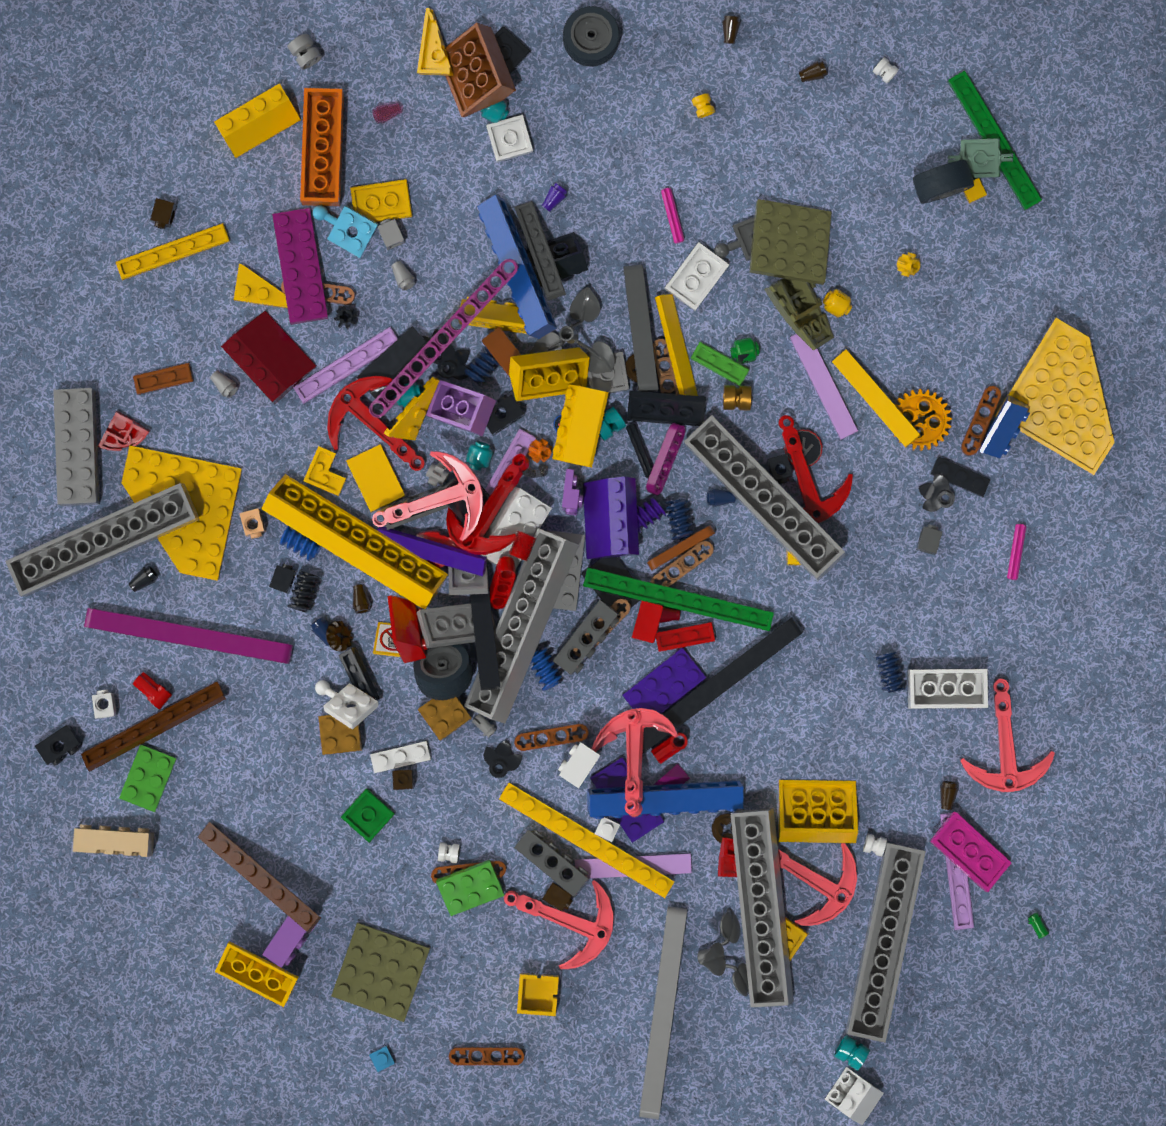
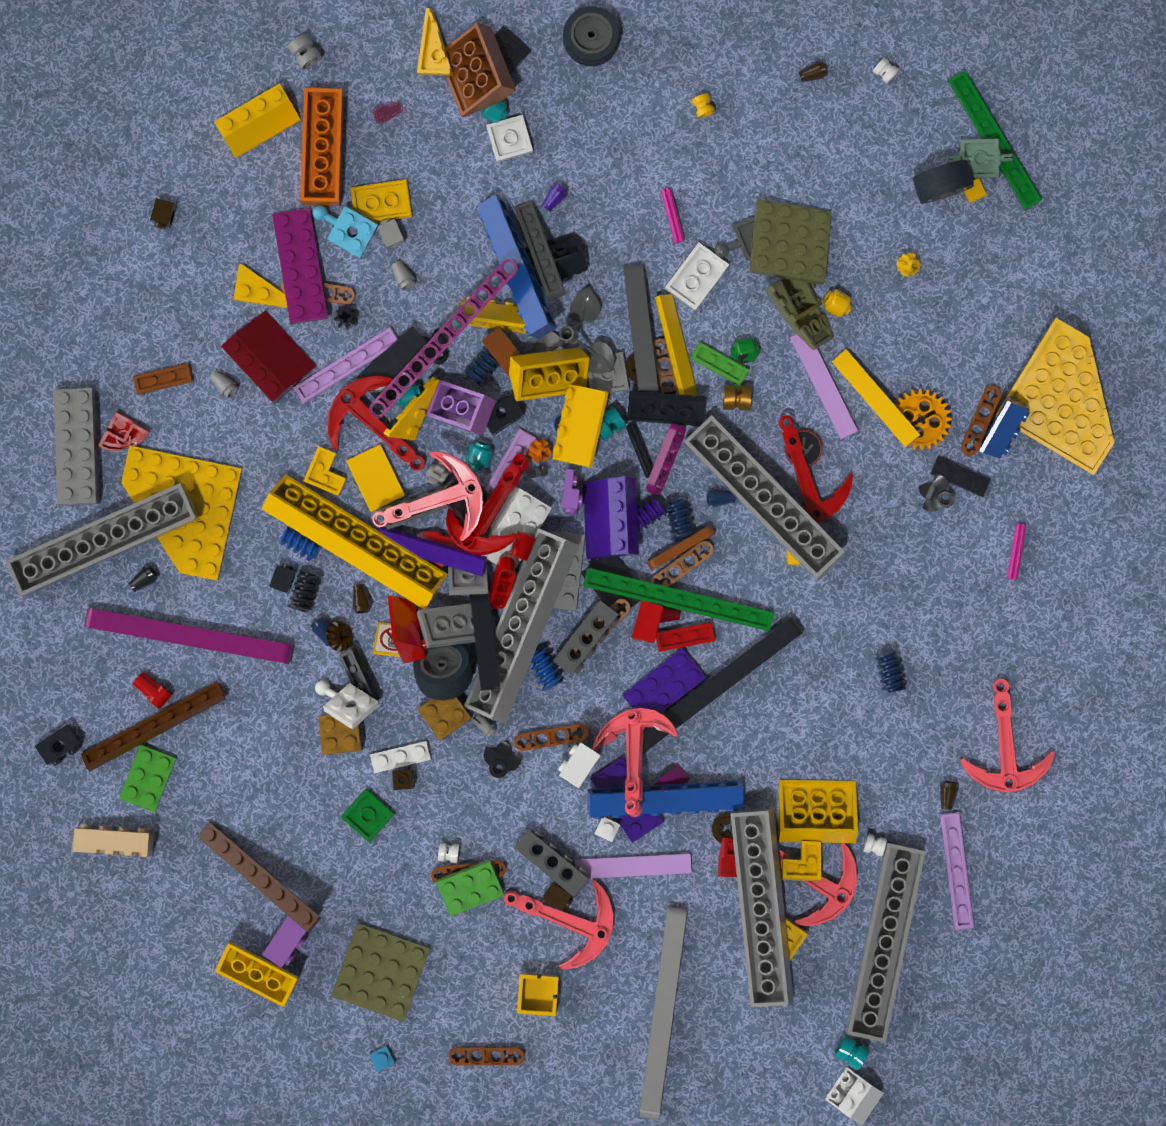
(110, 711): white brick -> none
(172, 251): yellow tile -> none
(246, 517): light nougat brick -> none
(456, 361): black plate -> none
(586, 840): yellow plate -> none
(668, 748): red piece -> none
(714, 956): dark grey plant -> none
(730, 28): dark brown cone -> none
(780, 460): black brick -> none
(808, 867): none -> yellow plate
(929, 539): dark grey brick -> none
(947, 688): white brick -> none
(970, 851): dark pink plate -> none
(1038, 925): green pin -> none

